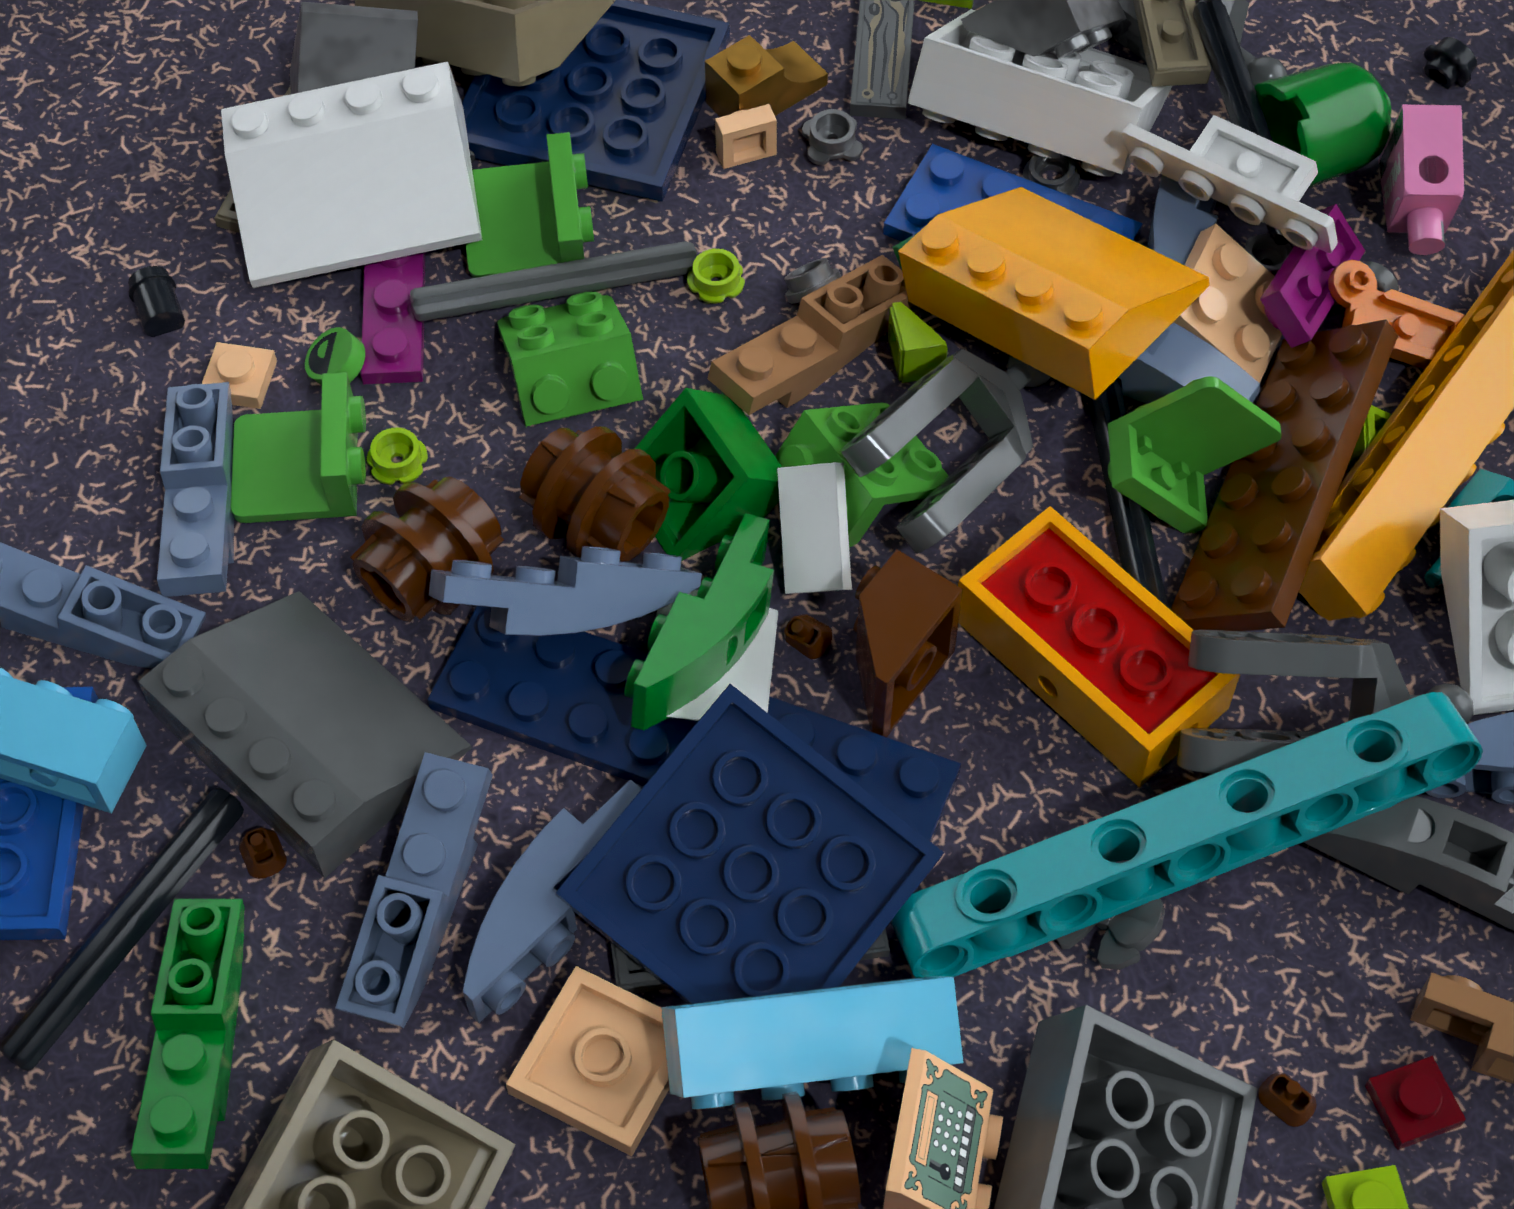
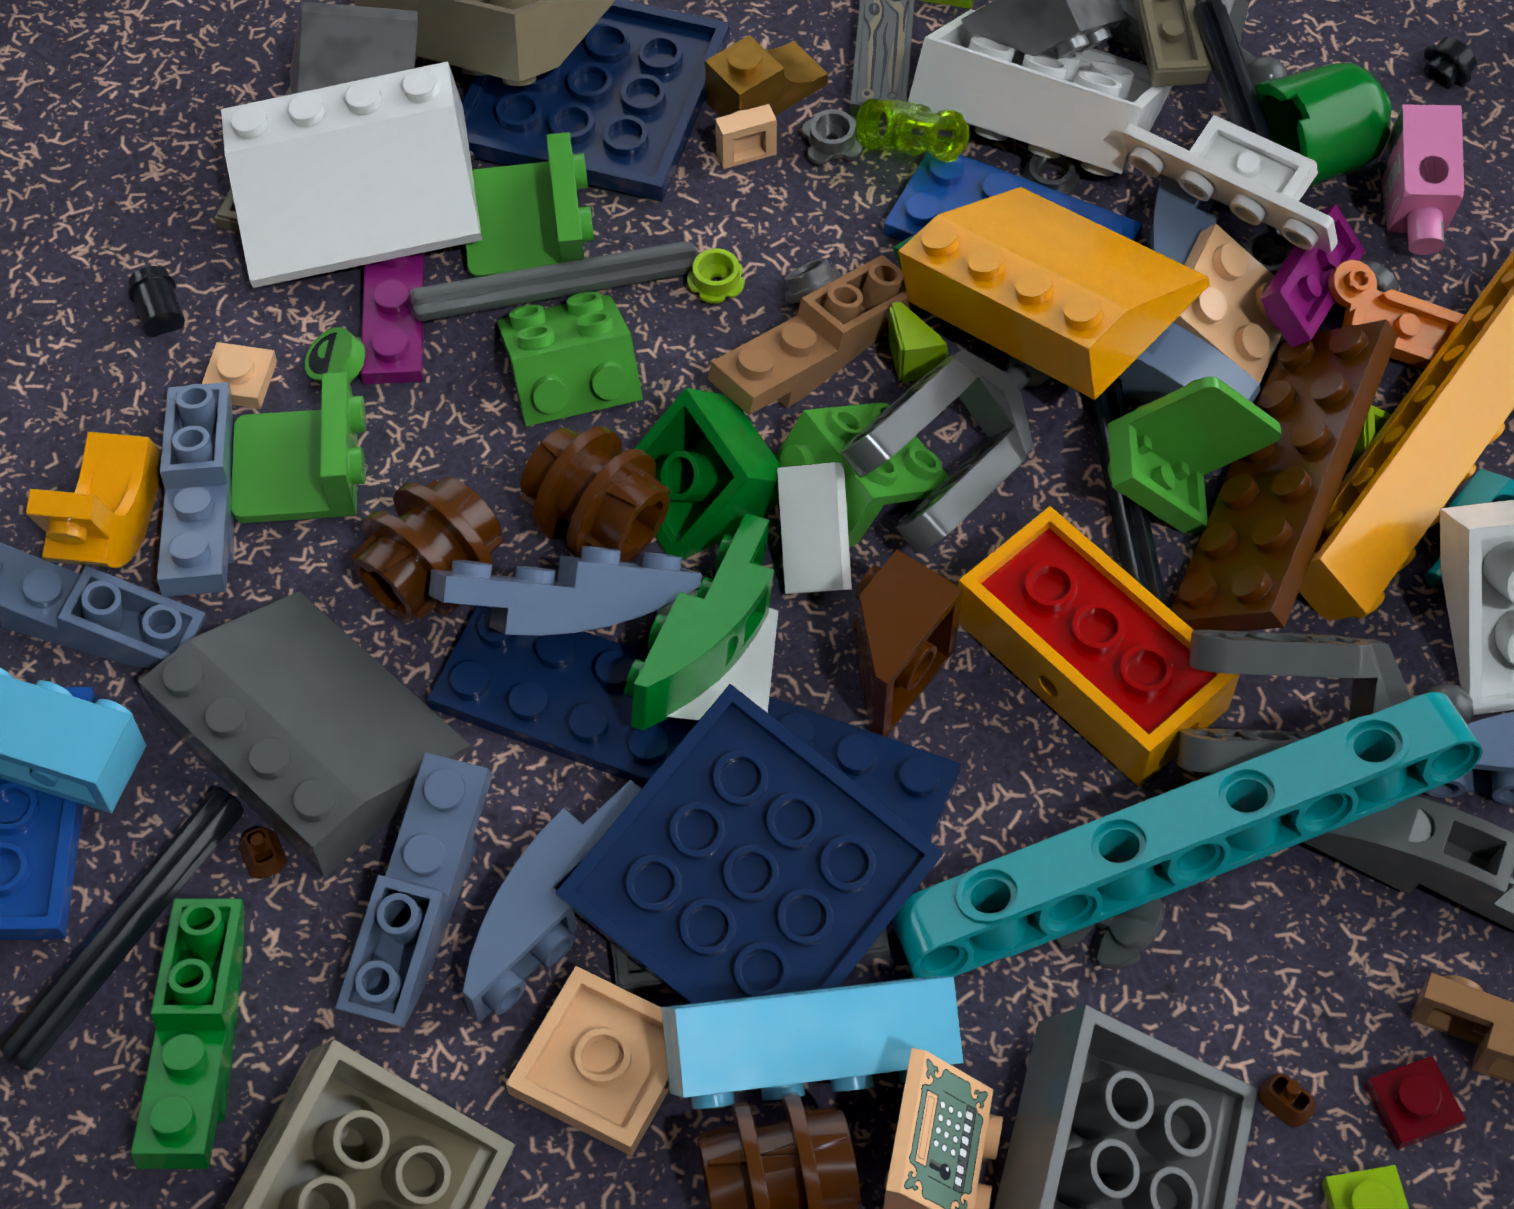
(110, 506): none -> light orange arch
(395, 443): lime plate -> none
(810, 635): reddish brown rock -> none
(901, 119): none -> clear neon green connector

